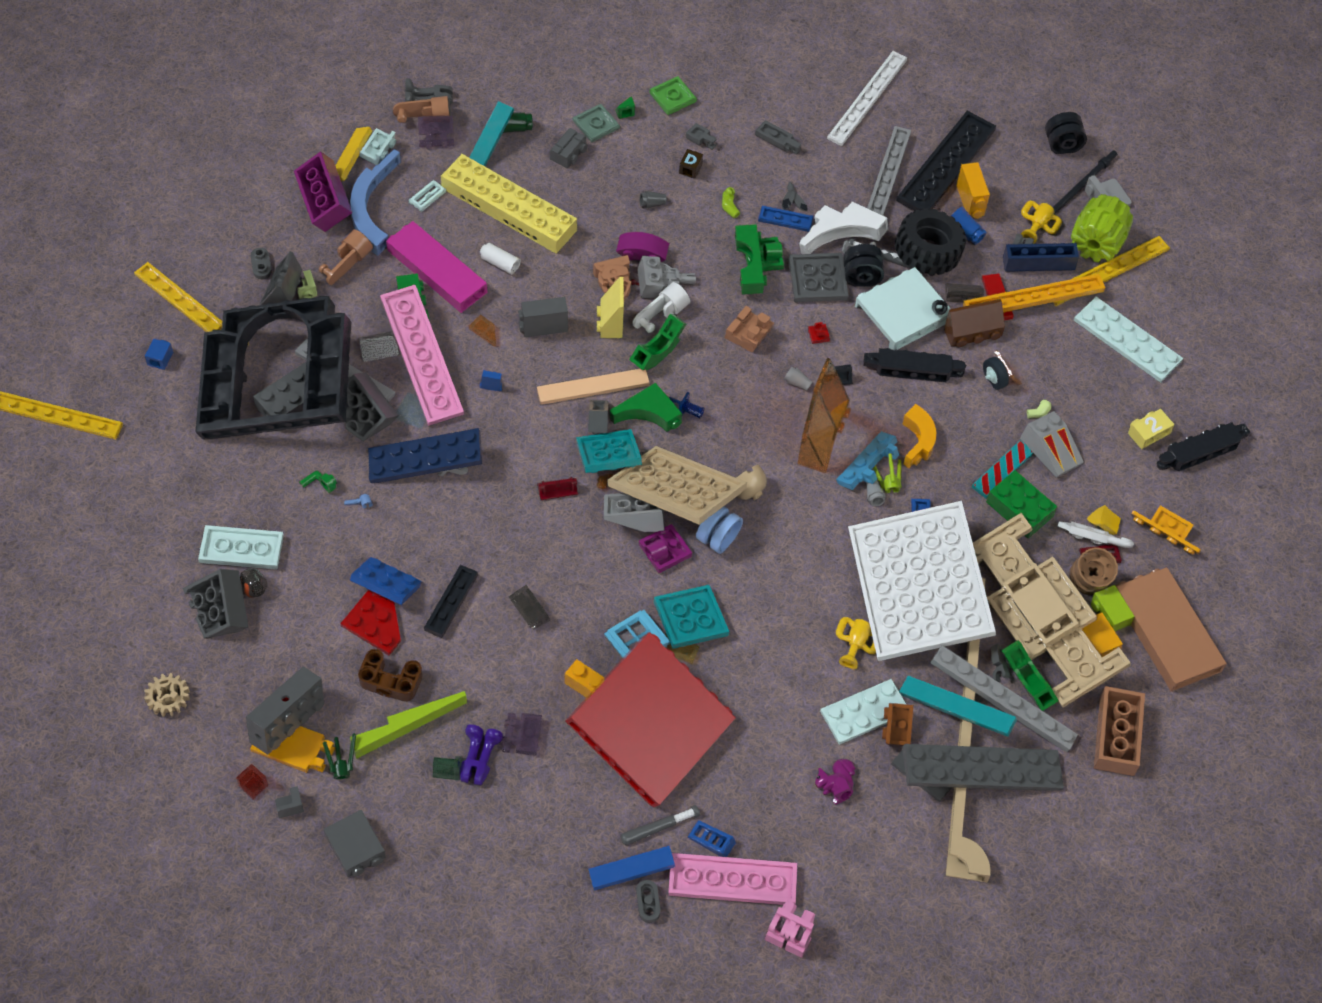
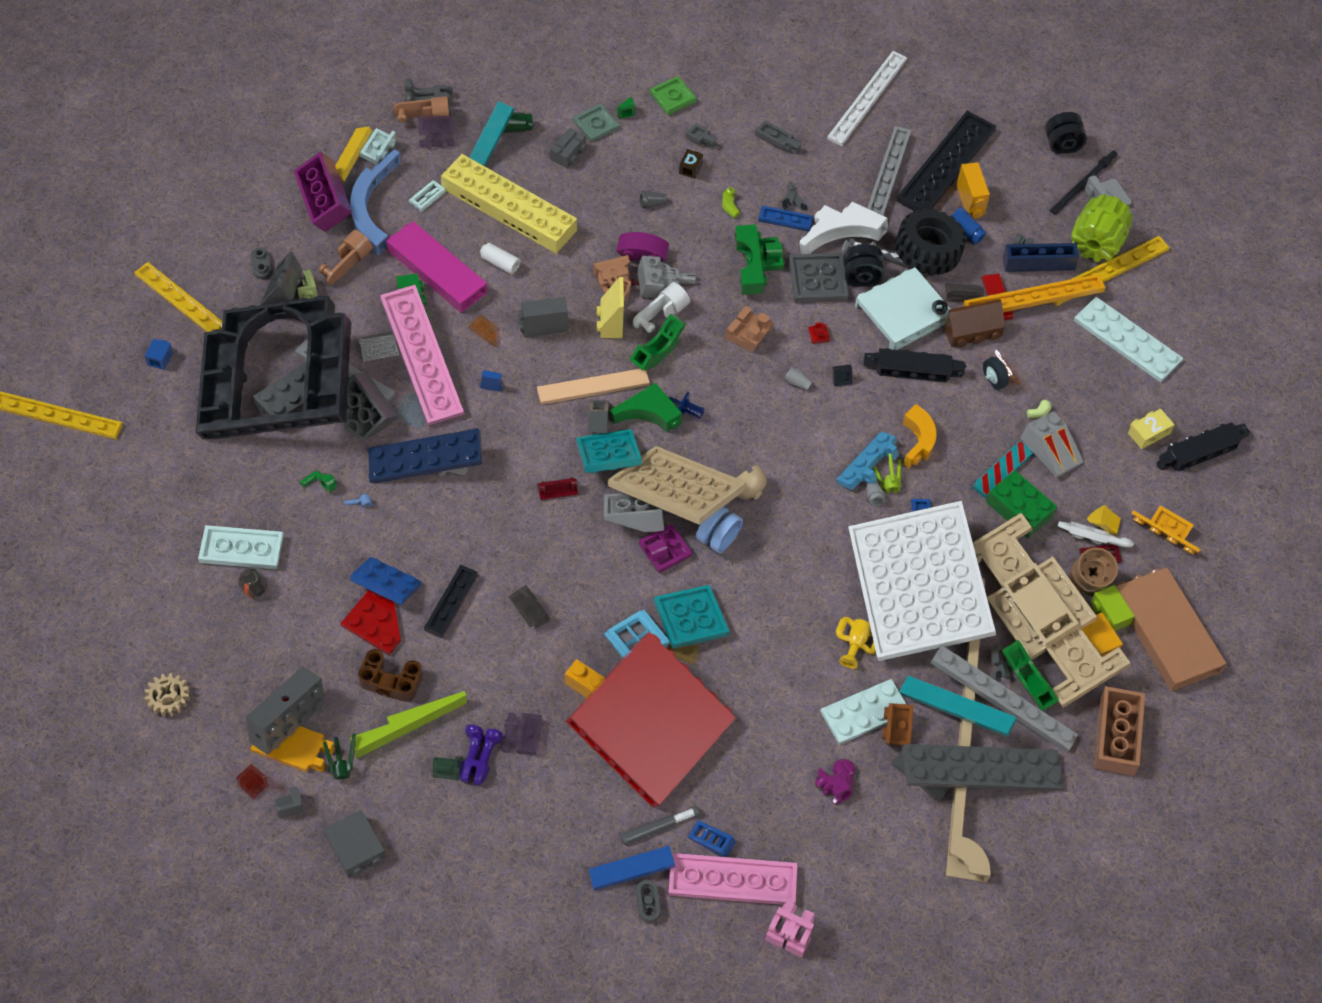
(218, 603): dark grey wedge -> none
(603, 480): clear orange arm -> none
(824, 419): clear orange windscreen -> none
(1040, 219): yellow piece -> none

